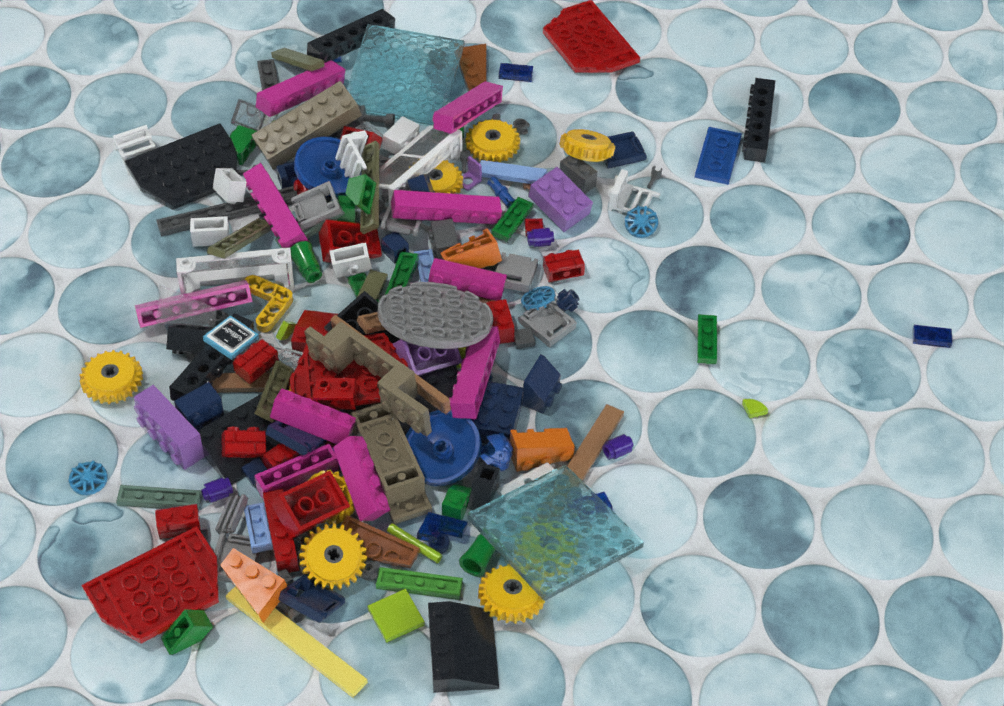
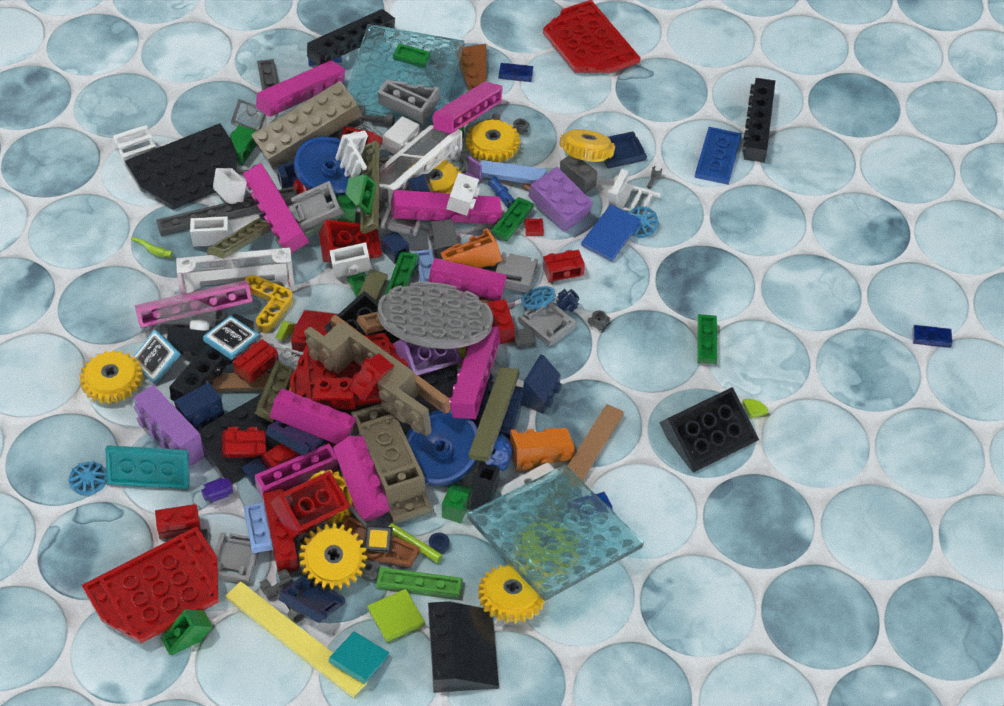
(147, 467): none -> teal tile
(156, 356): none -> tile
(157, 251): none -> lime animal
(157, 497): sand green tile -> none
(199, 325): none -> white tile
(231, 514): light grey tile -> none
(254, 582): orange wedge -> none
(298, 59): olive tile -> none
(305, 260): green plant -> none
(359, 657): none -> teal tile
(366, 379): none -> red brick
(376, 537): none -> piece
(409, 100): none -> light grey wedge
(411, 55): none -> green tile
(437, 524): clear blue tile -> none
(462, 194): none -> white brick
(477, 557): green plant -> none
(494, 414): none -> olive tile
(540, 237): dark purple brick -> none
(599, 319): none -> dark grey plate
(611, 232): none -> blue tile
(618, 447): dark purple brick -> none
(710, 430): none -> black slope

